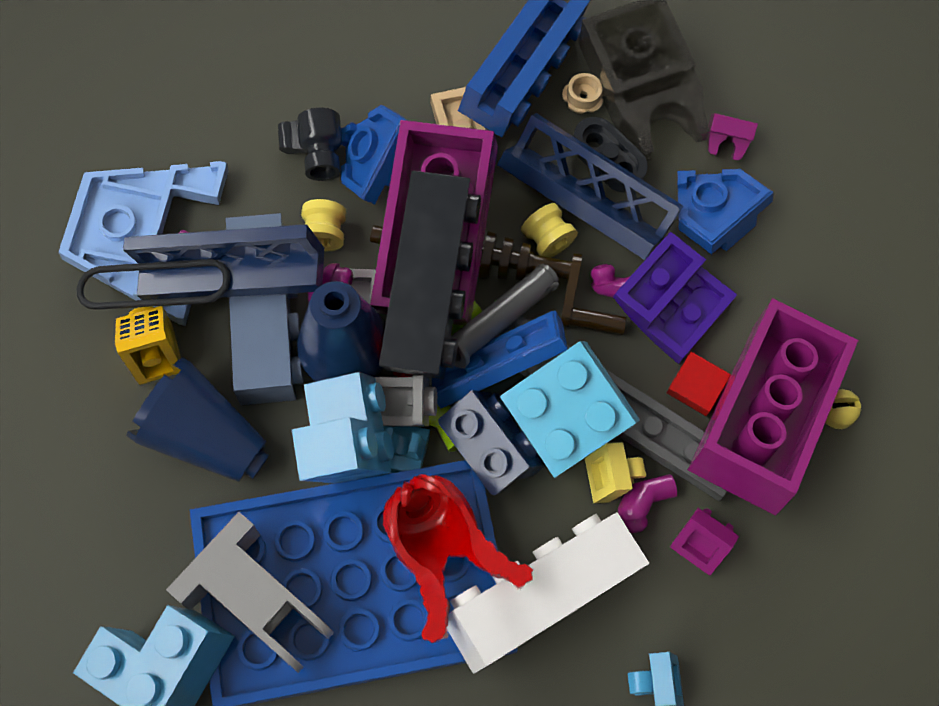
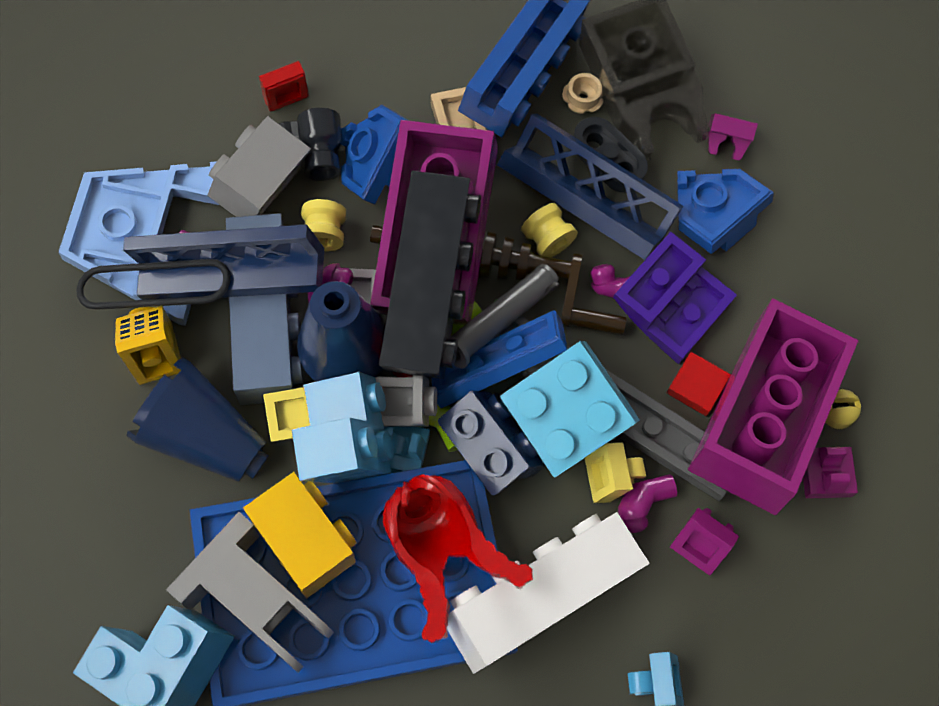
(258, 170): none -> light grey brick
(284, 86): none -> red tile
(286, 412): none -> light yellow tile
(301, 533): none -> yellow brick
(830, 473): none -> magenta tile

